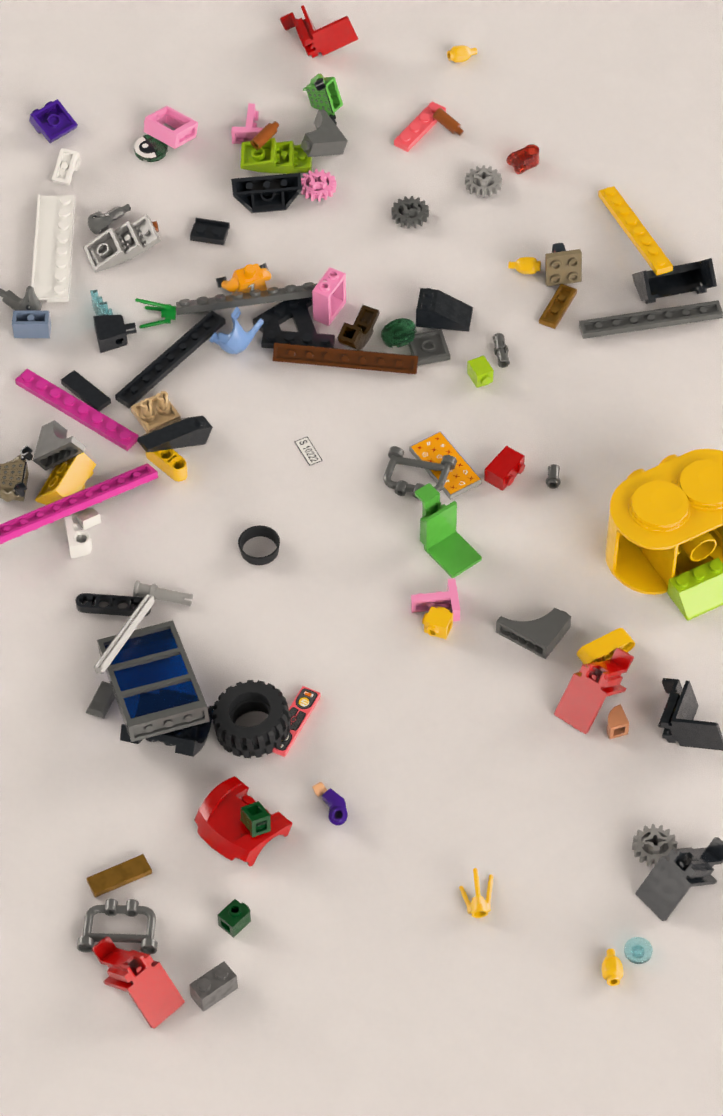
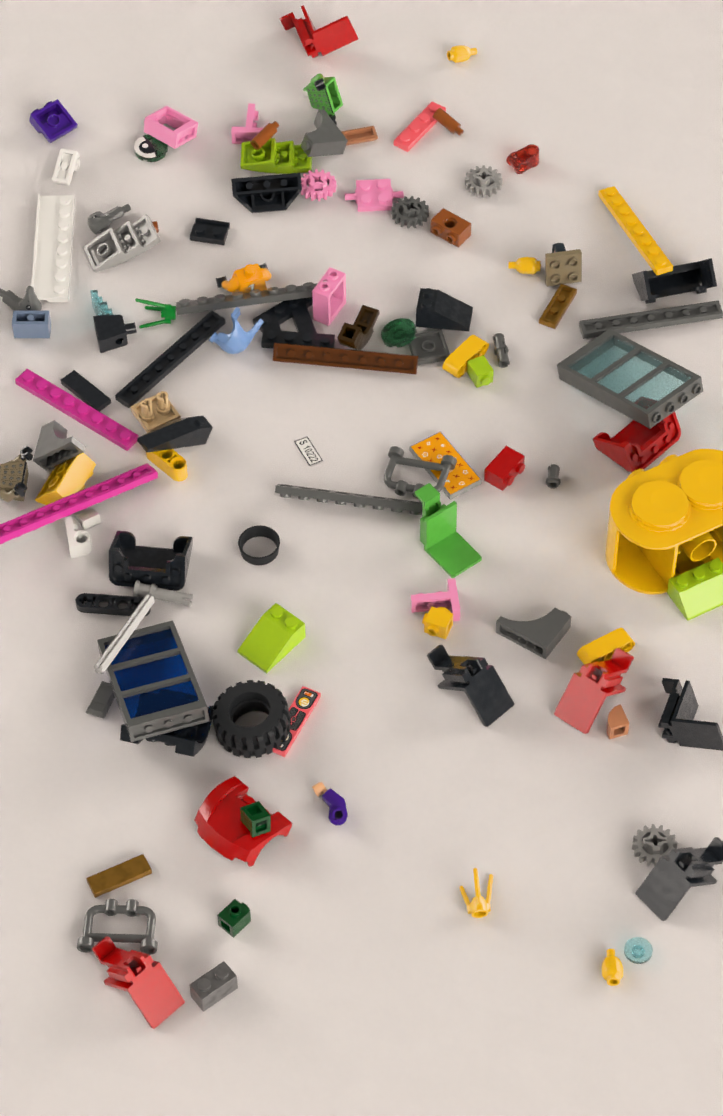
(149, 564): none -> black windscreen
(272, 638): none -> lime slope
(342, 498): none -> dark grey plate
(360, 135): none -> nougat tile
(374, 195): none -> bright pink plate
(450, 227): none -> dark orange brick
(470, 349): none -> yellow beam
(476, 679): none -> black piece
(630, 378): none -> window
(637, 445): none -> red windscreen

